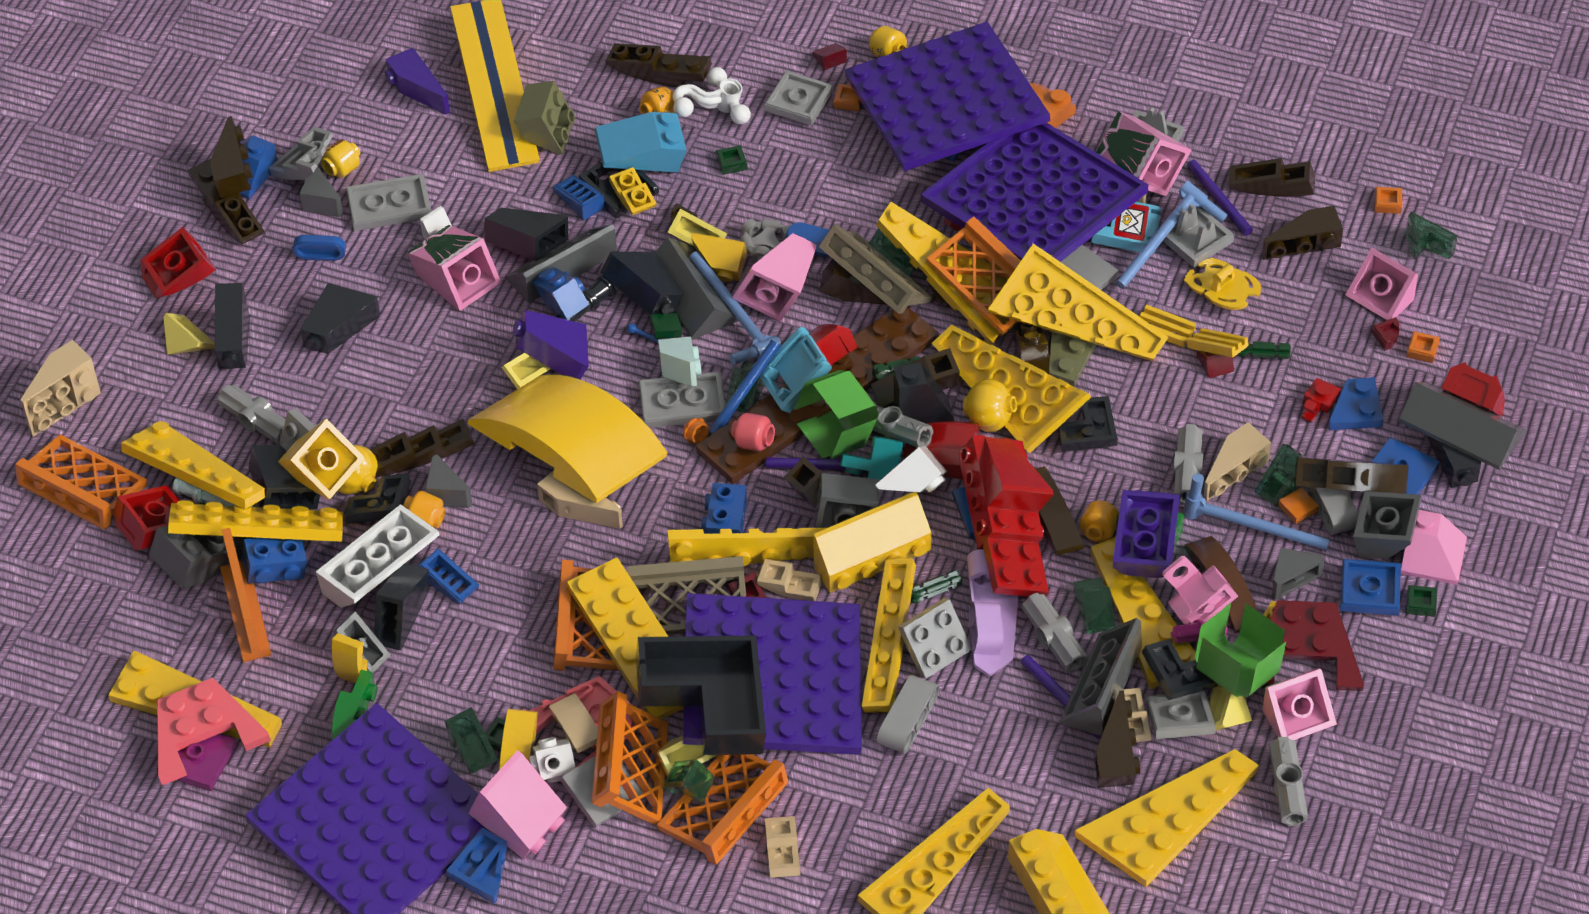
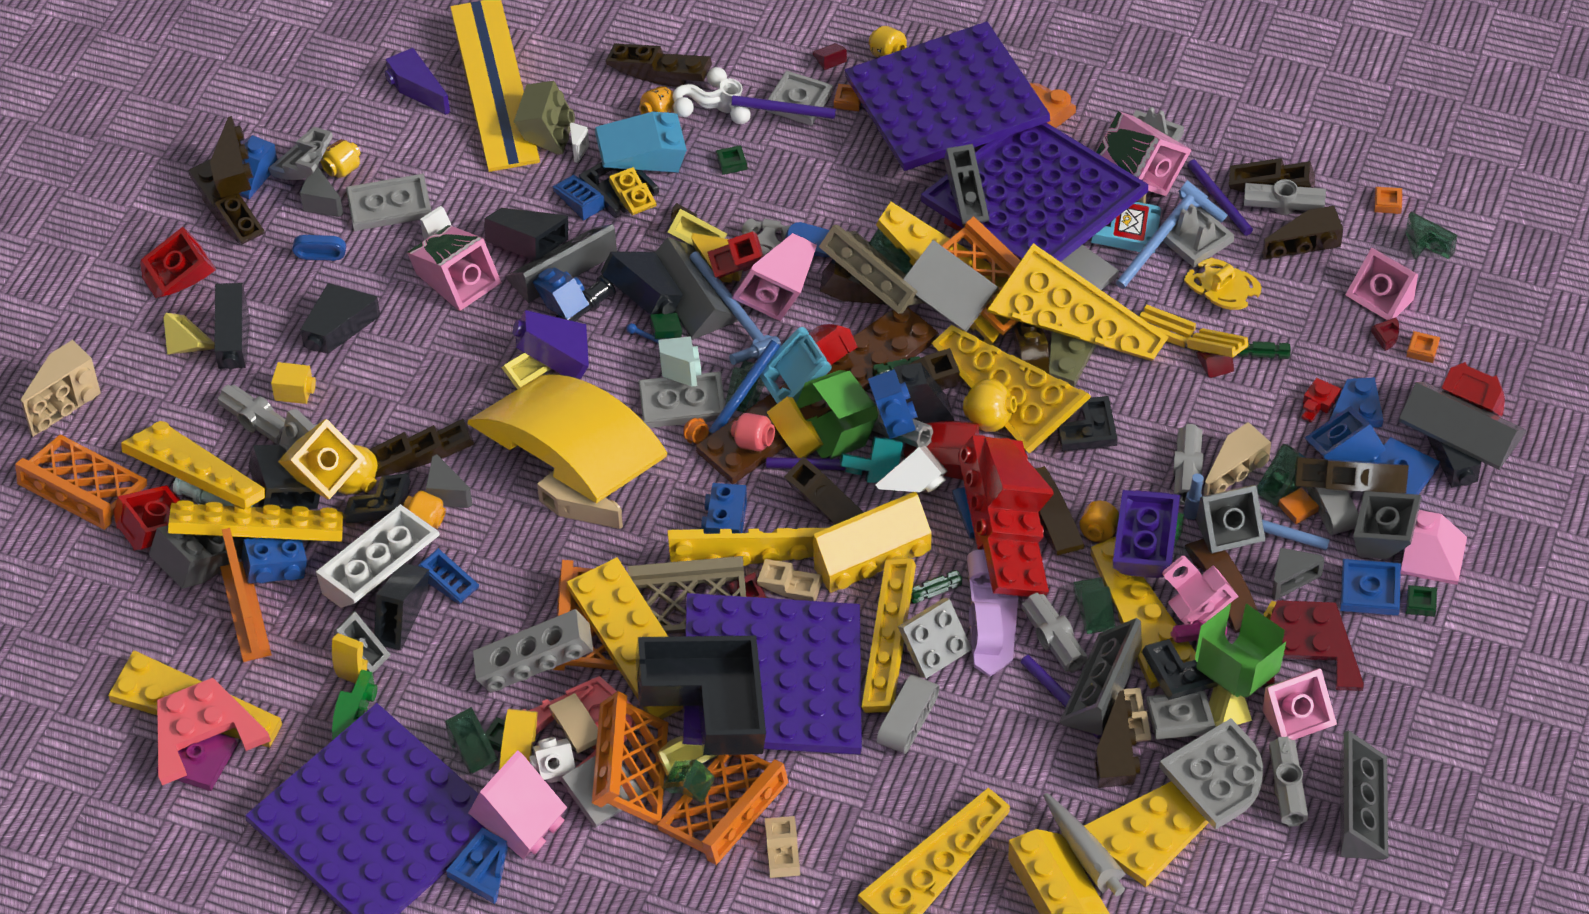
(292, 383): none -> yellow brick
(533, 651): none -> light grey brick
(579, 140): none -> white slope
(738, 255): none -> red brick
(785, 107): none -> dark purple bar
(794, 429): none -> yellow slope
(843, 498): dark grey slope -> none
(892, 403): none -> blue brick
(950, 285): none -> light grey tile
(966, 183): none -> dark grey slope
(1087, 849): none -> light grey piece
(1217, 772): none -> light grey plate
(1230, 519): none -> dark grey slope
(1284, 196): none -> light grey piece
(1346, 438): none -> blue slope
(1363, 800): none -> dark grey slope

